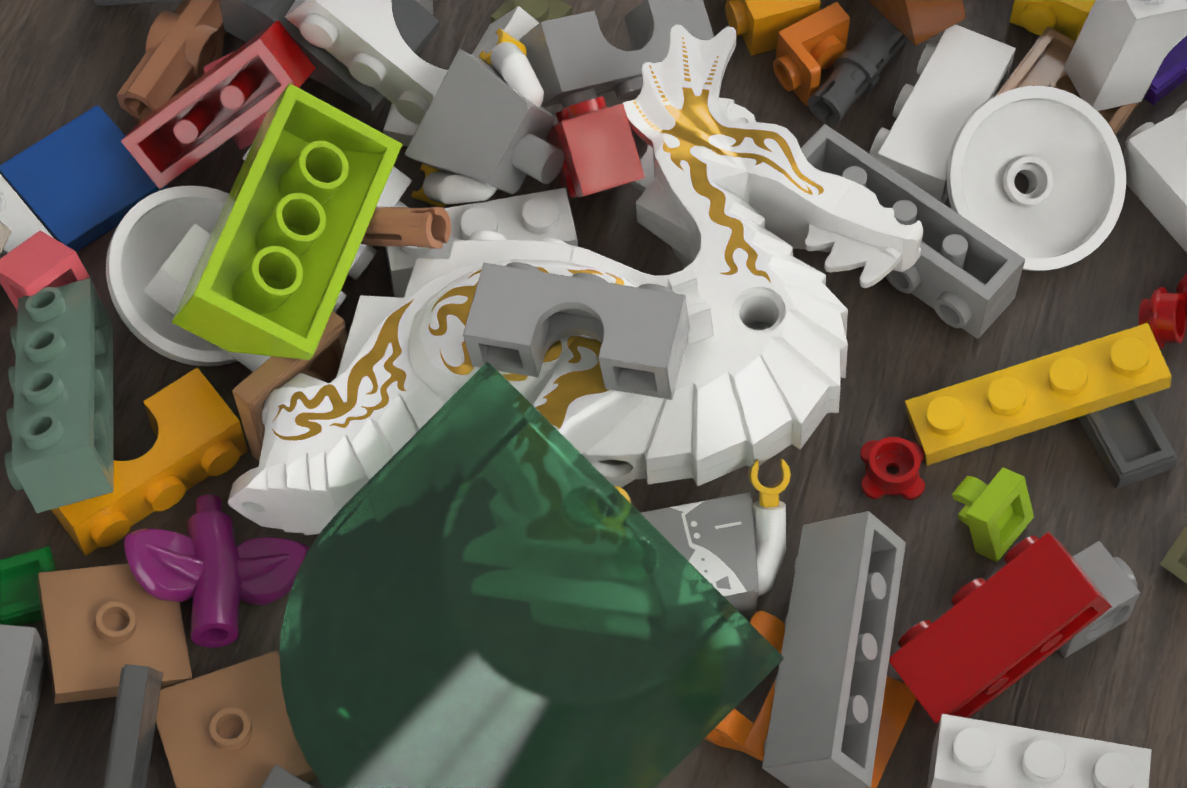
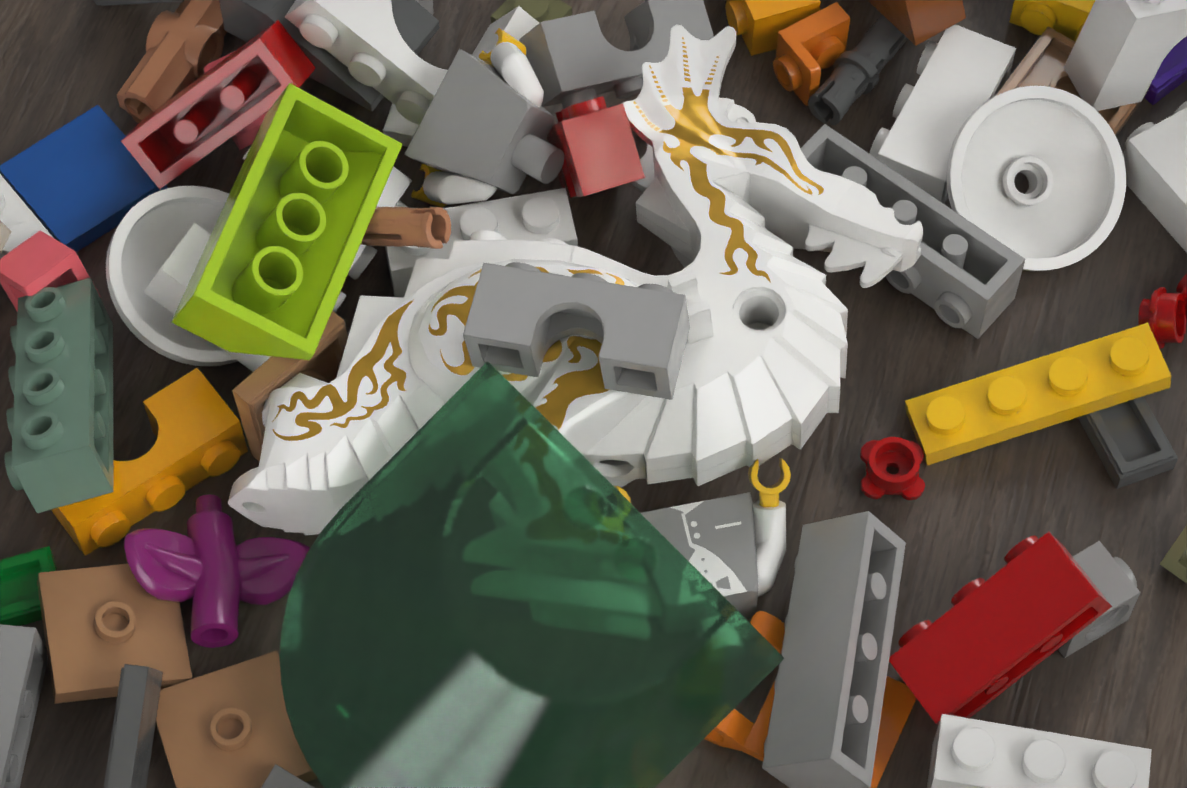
(994, 511): lime tile -> none

